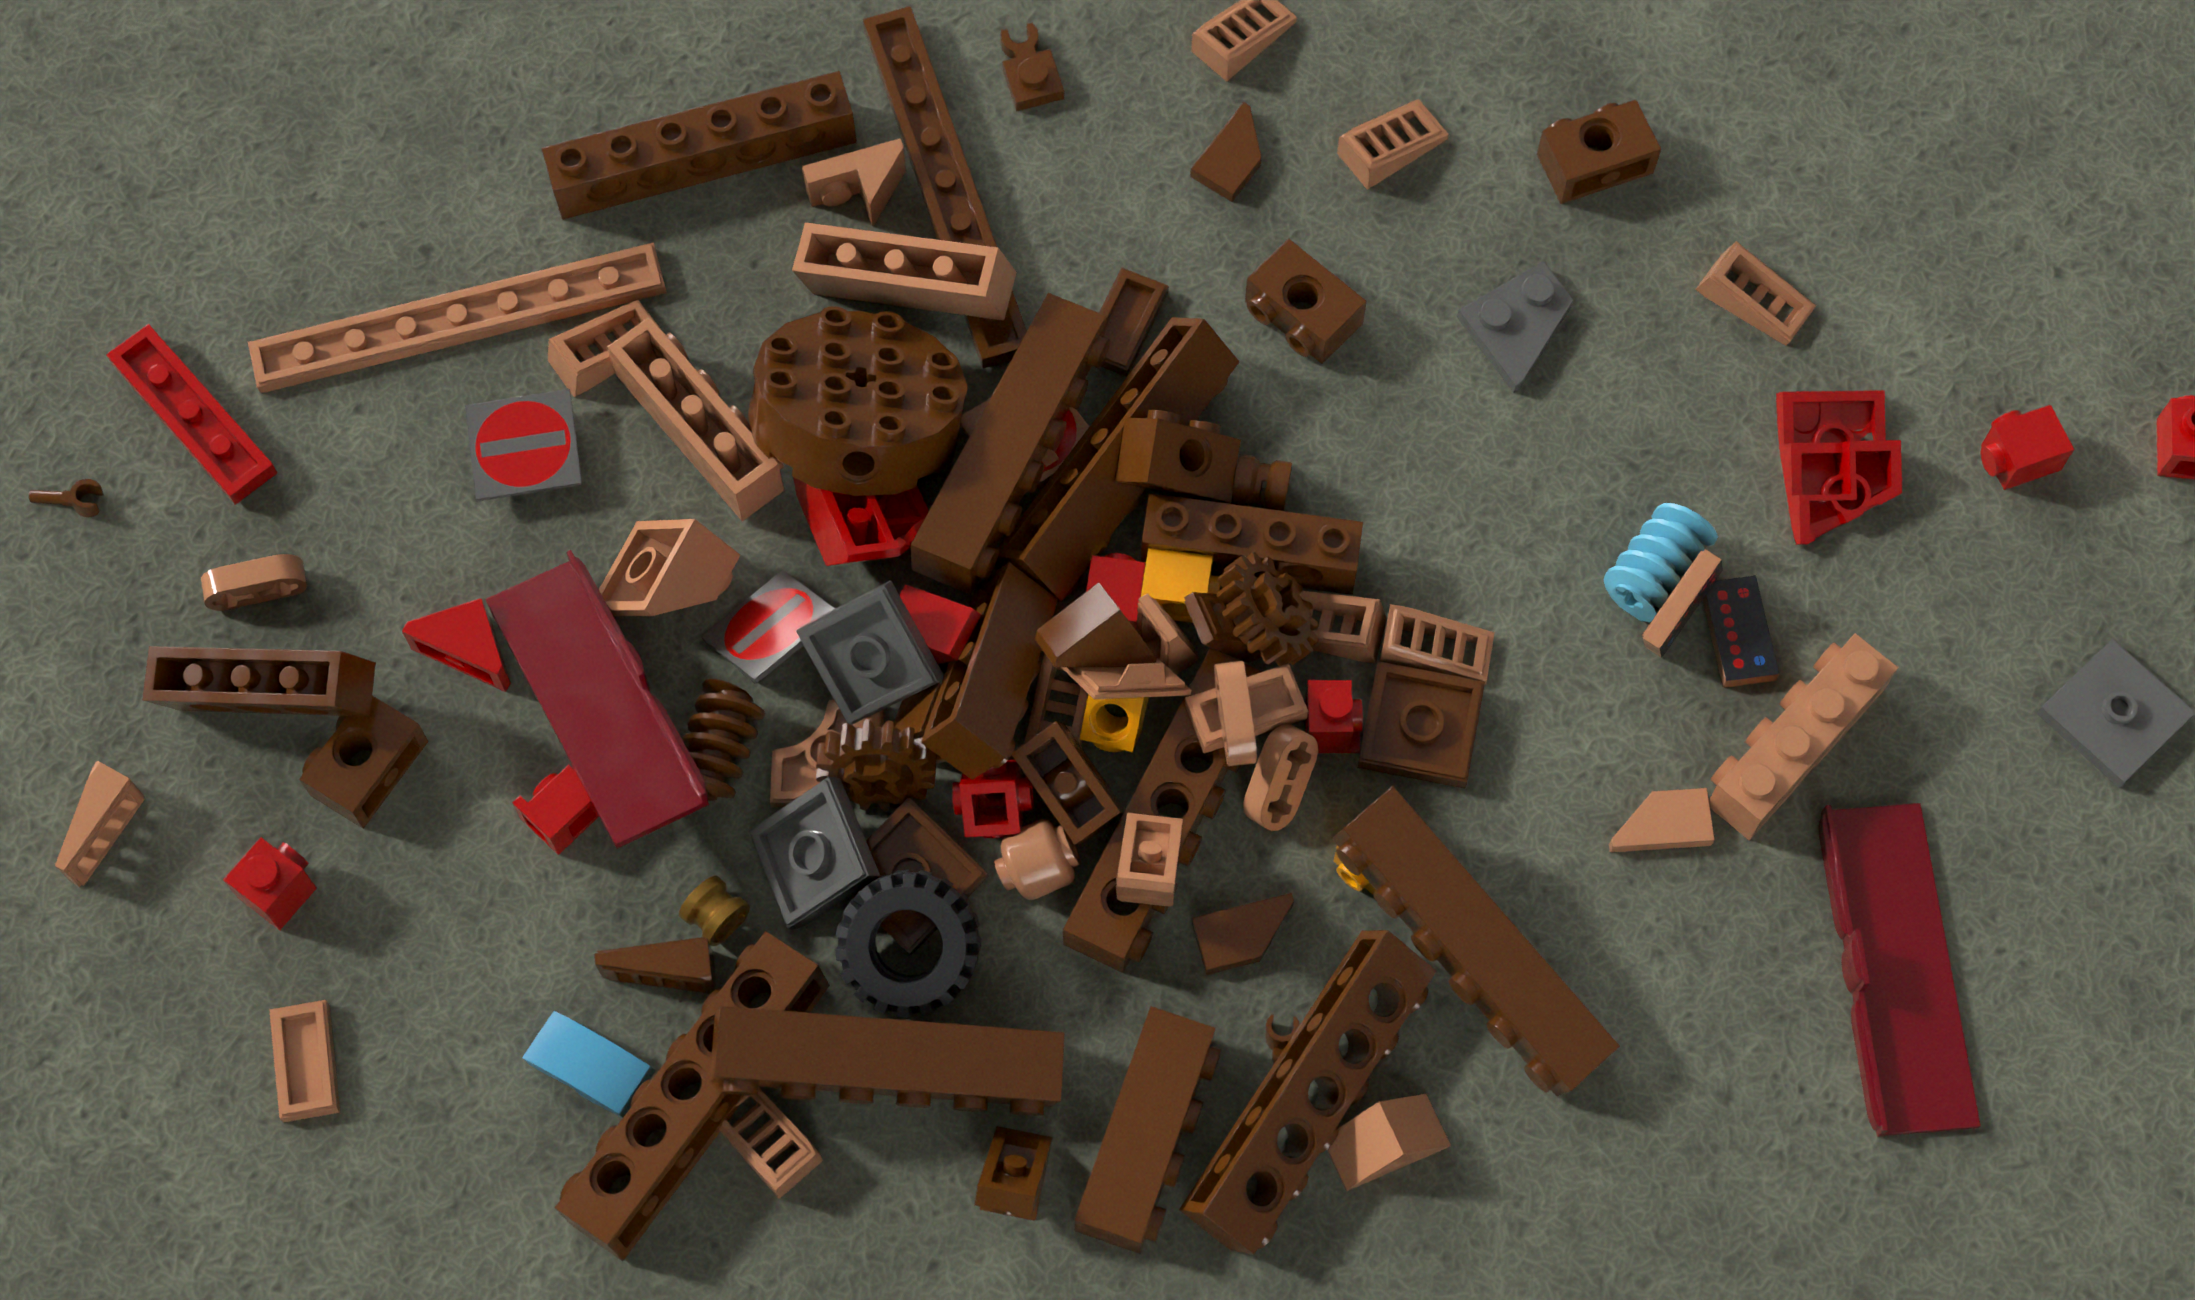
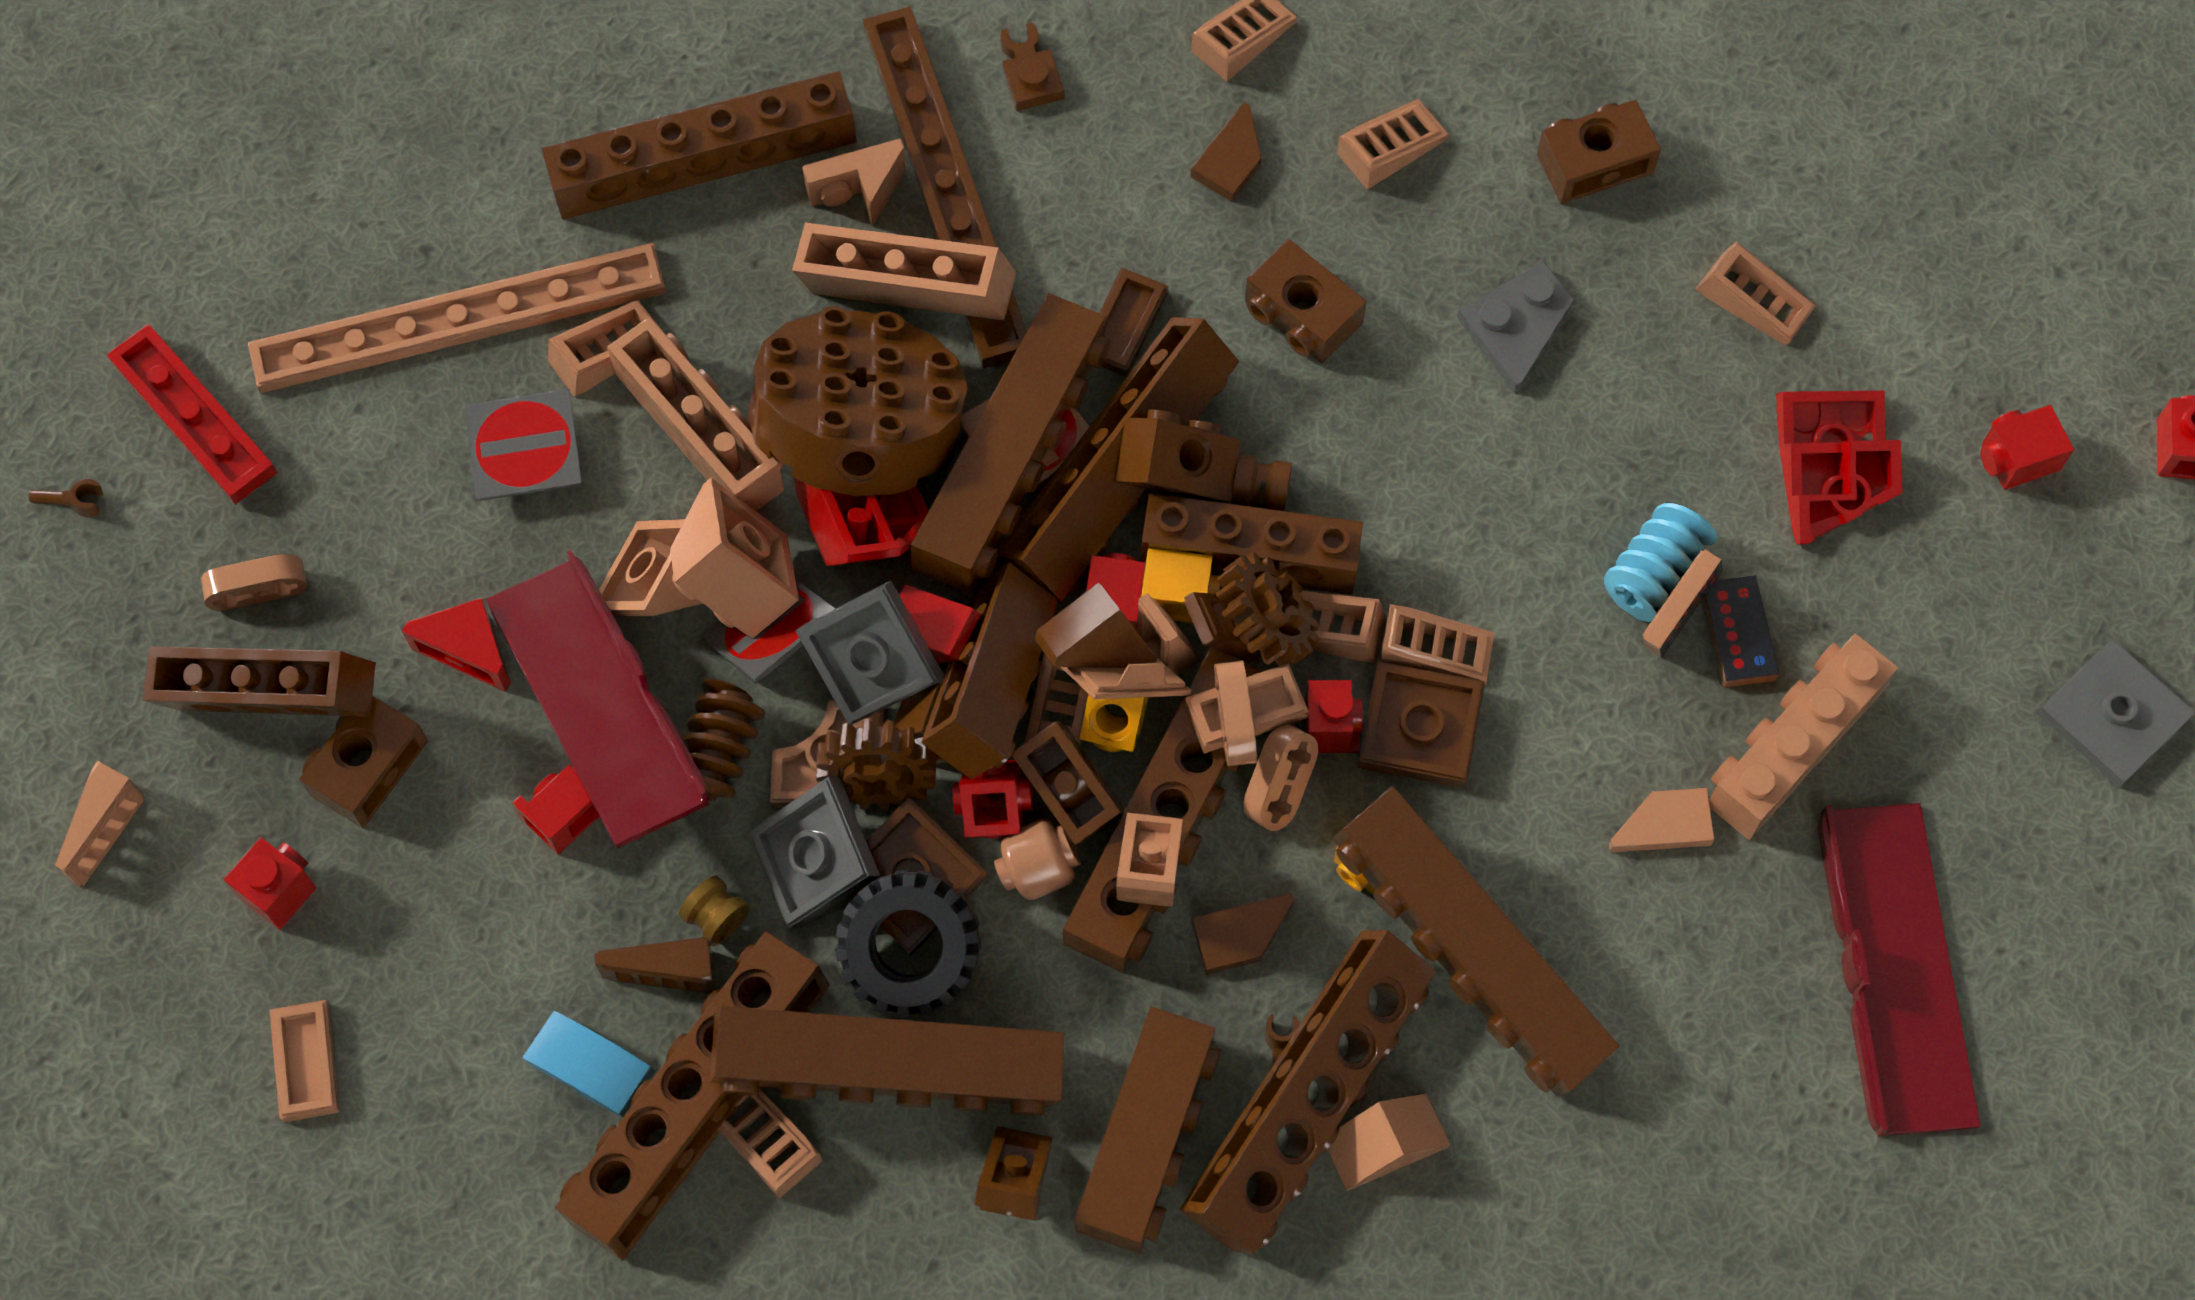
(733, 561): none -> nougat slope

